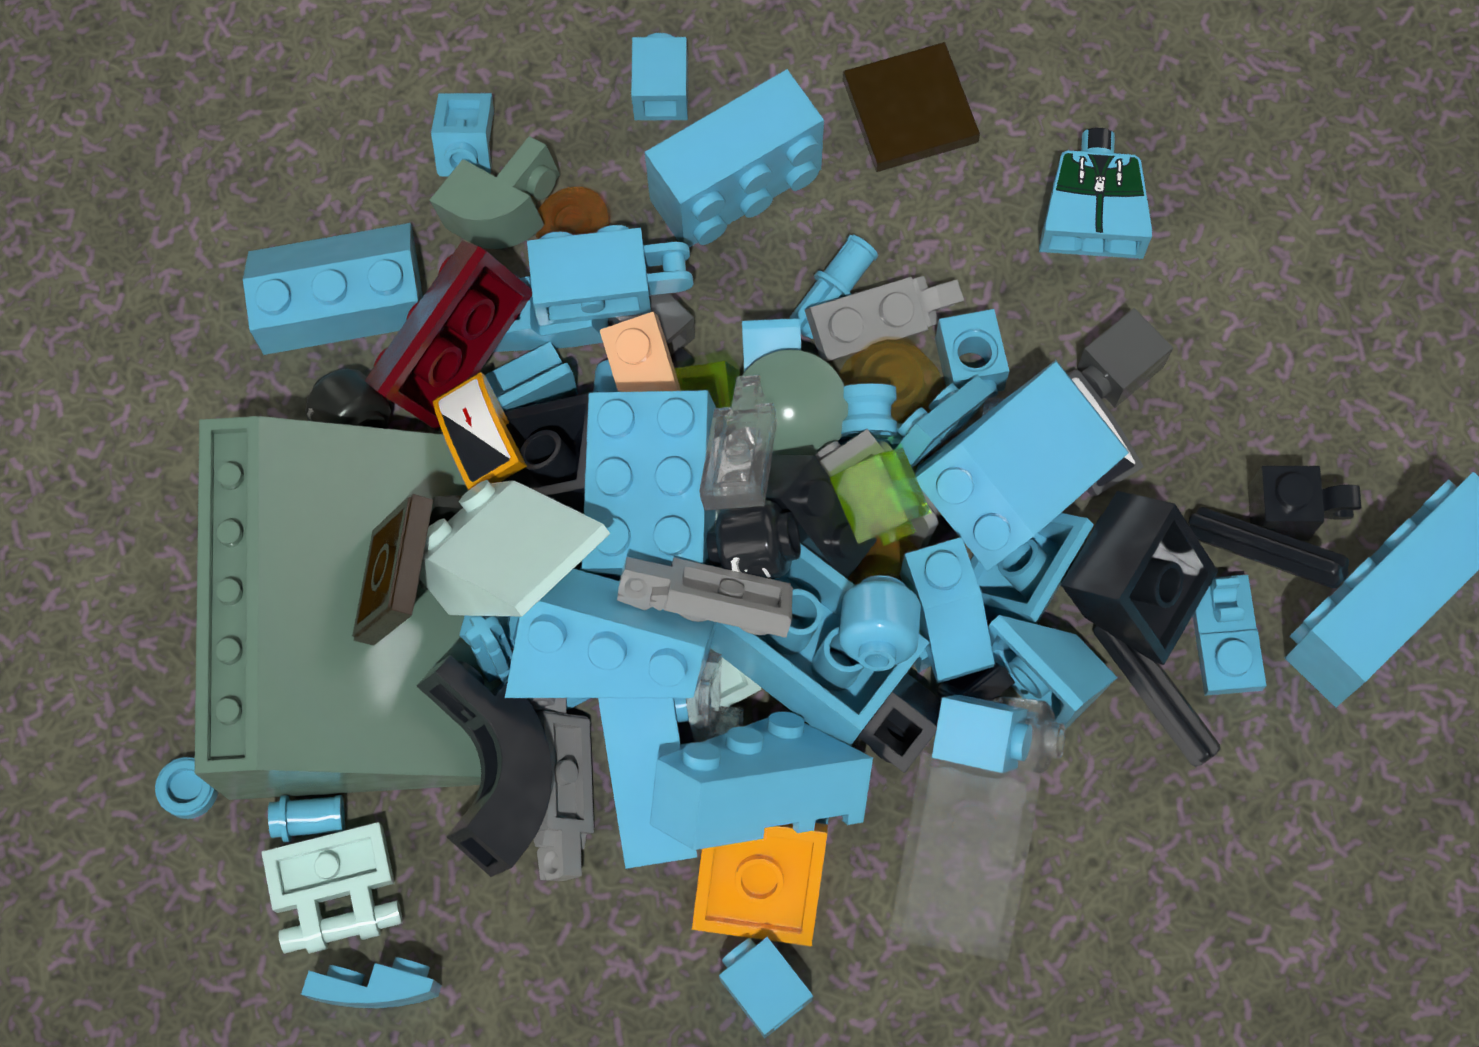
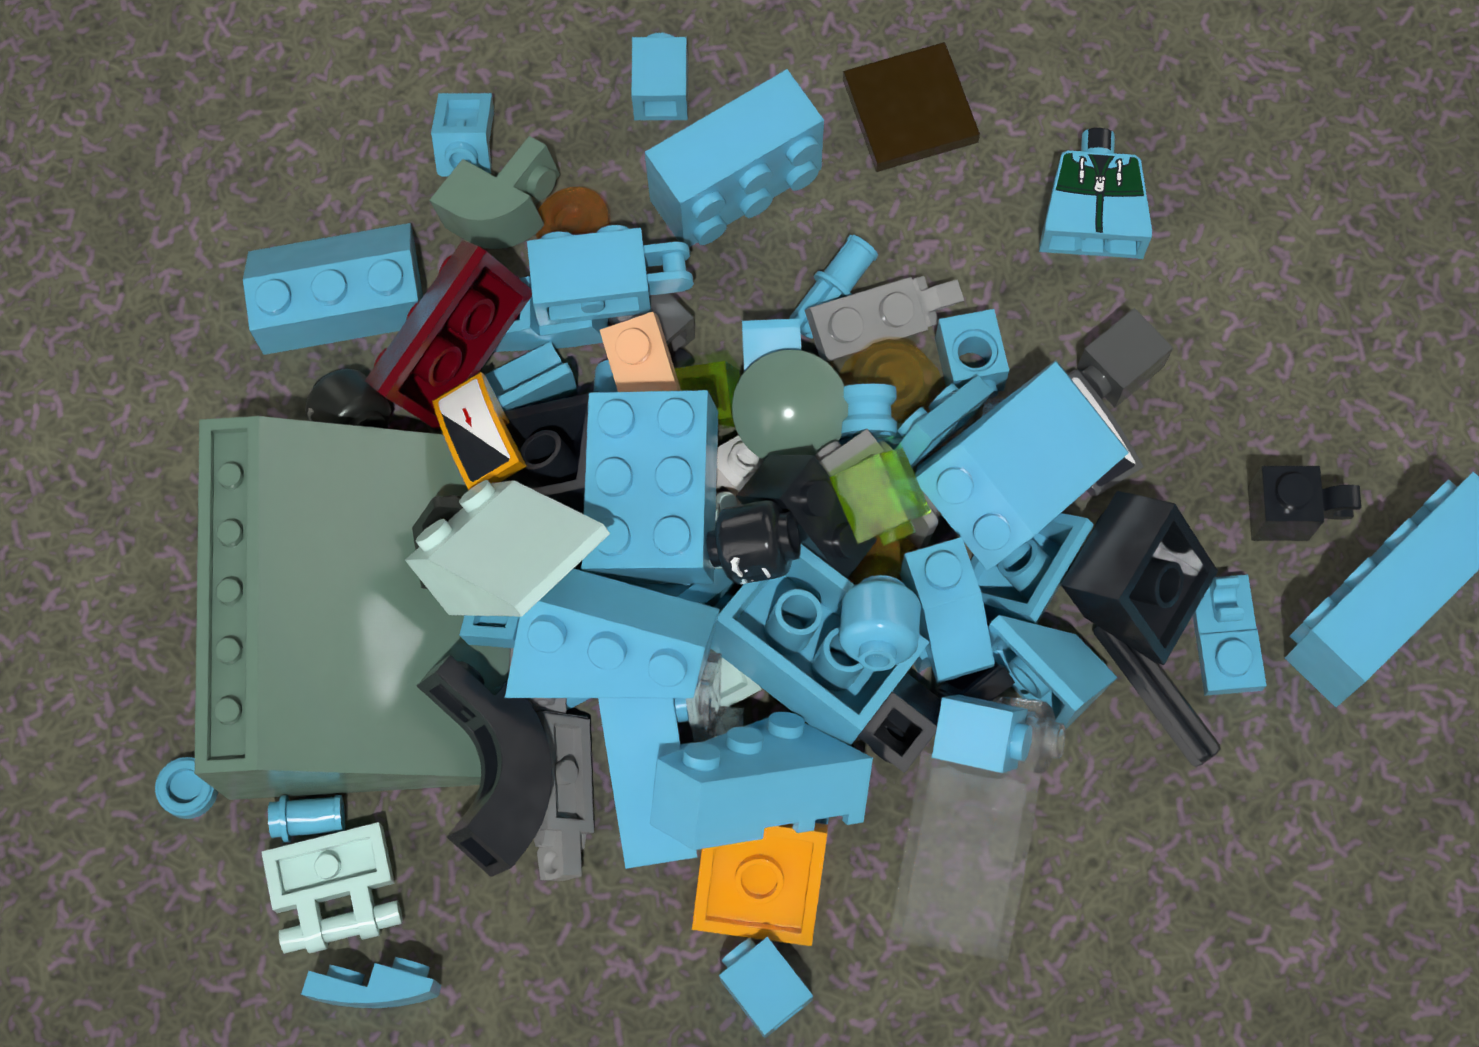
(392, 570): dark brown tile -> none
(490, 647): medium azure axle -> none
(708, 593): light grey hinge -> none
(739, 449): clear hinge -> none
(1270, 547): black axle -> none

